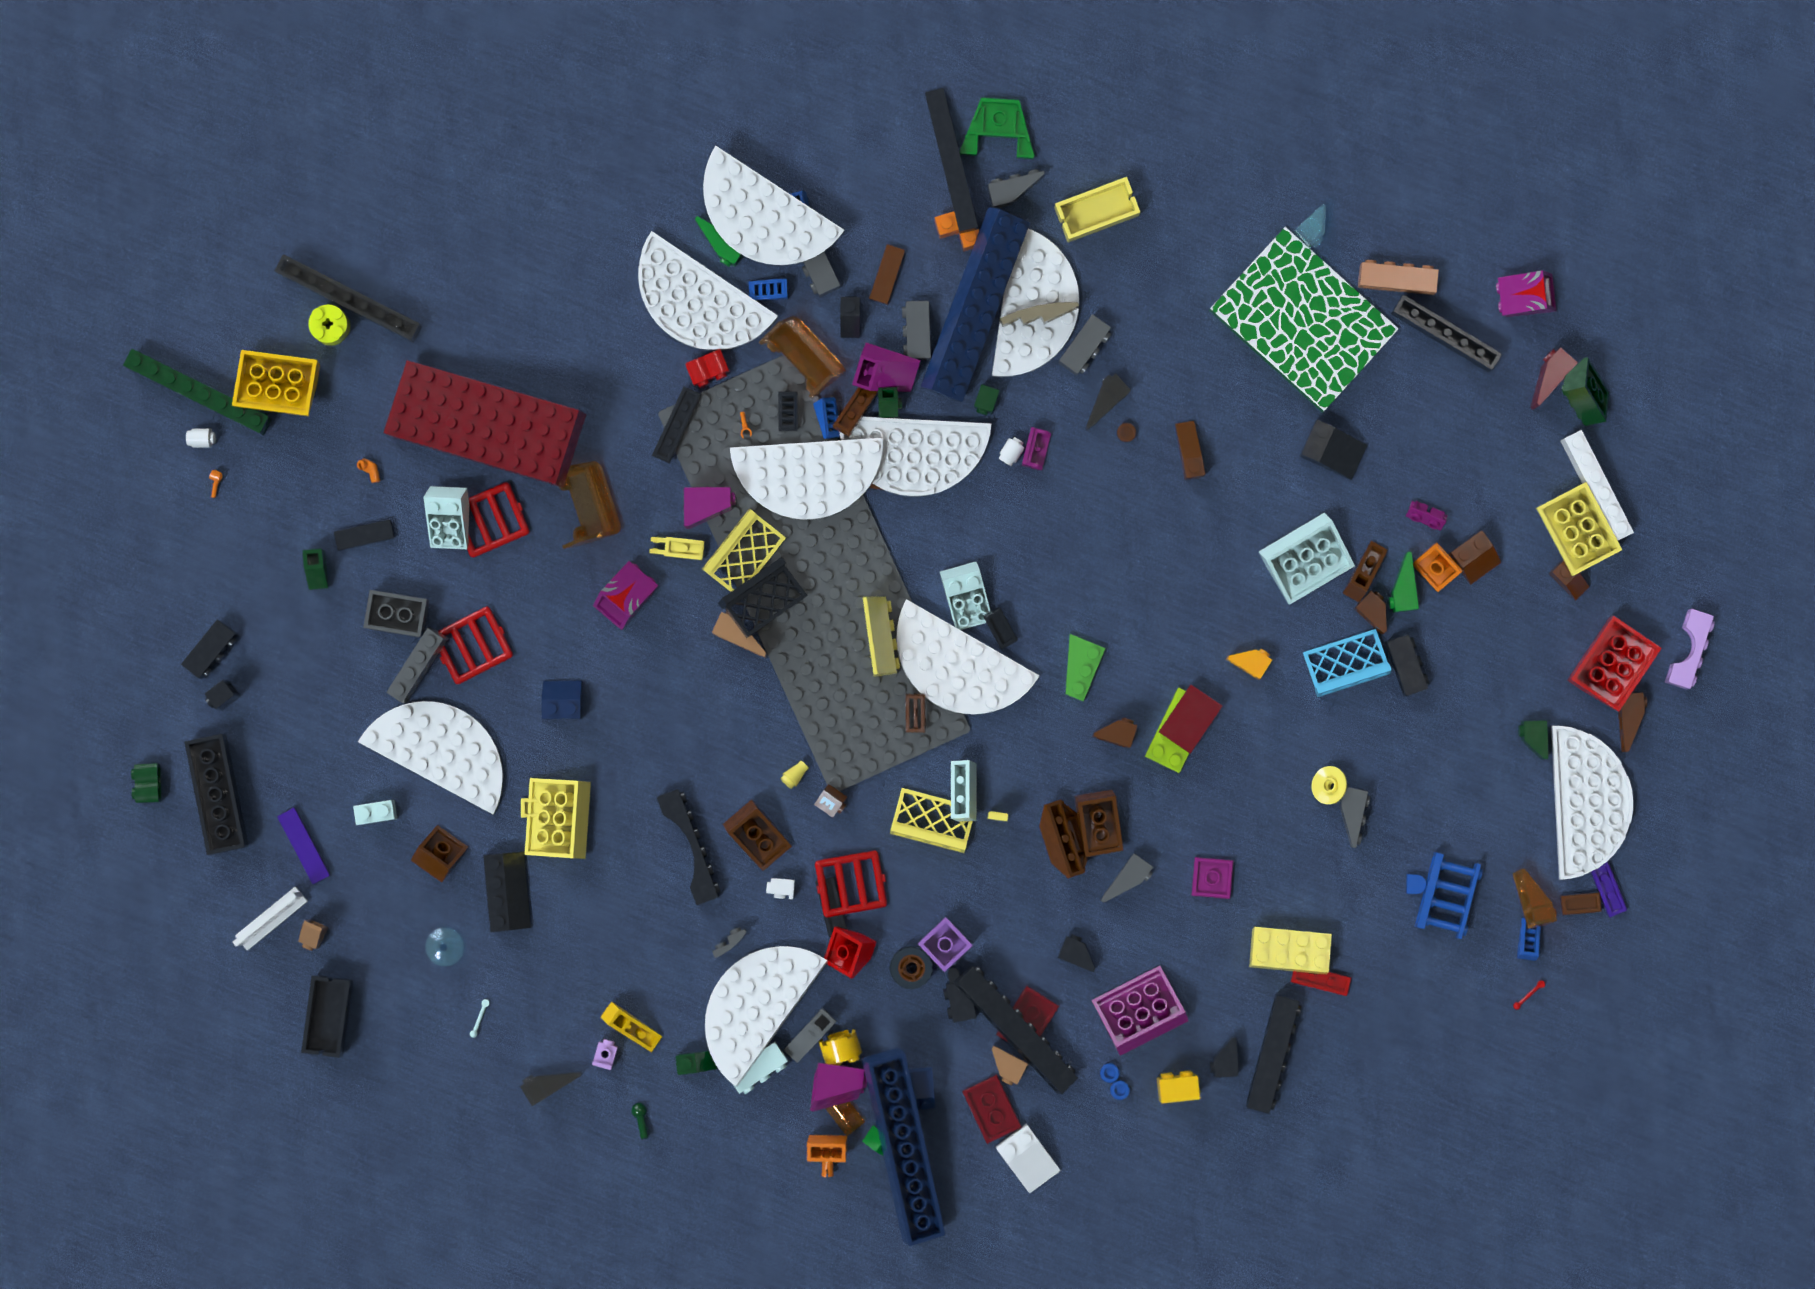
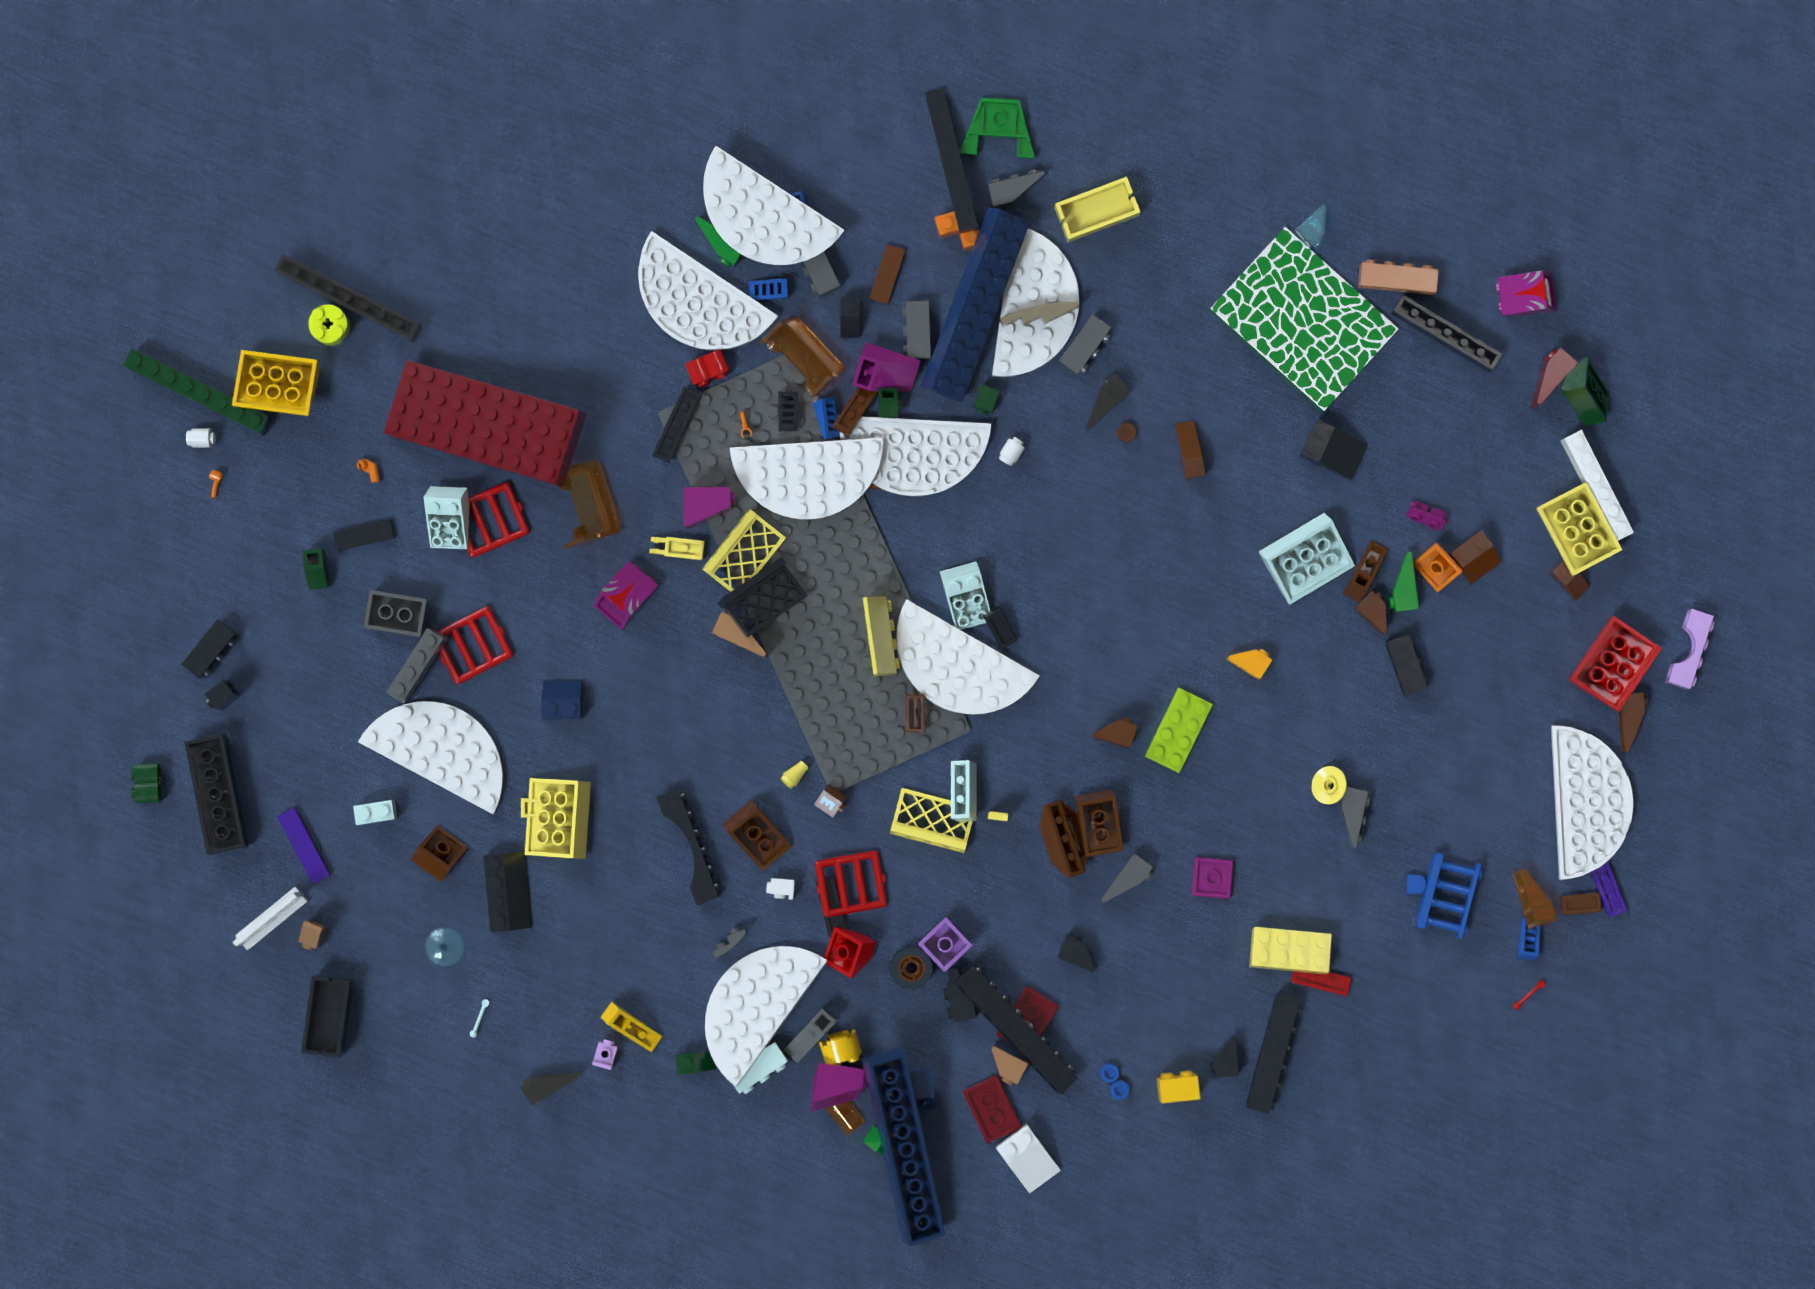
(639, 1111): dark green bar -> none
(827, 1150): orange brick -> none
(1036, 449): magenta hinge -> none
(1082, 665): bright green wing -> none
(1140, 1010): magenta slope -> none
(1190, 719): dark red tile -> none
(1356, 676): medium azure fence -> none
(1535, 736): dark green slope -> none

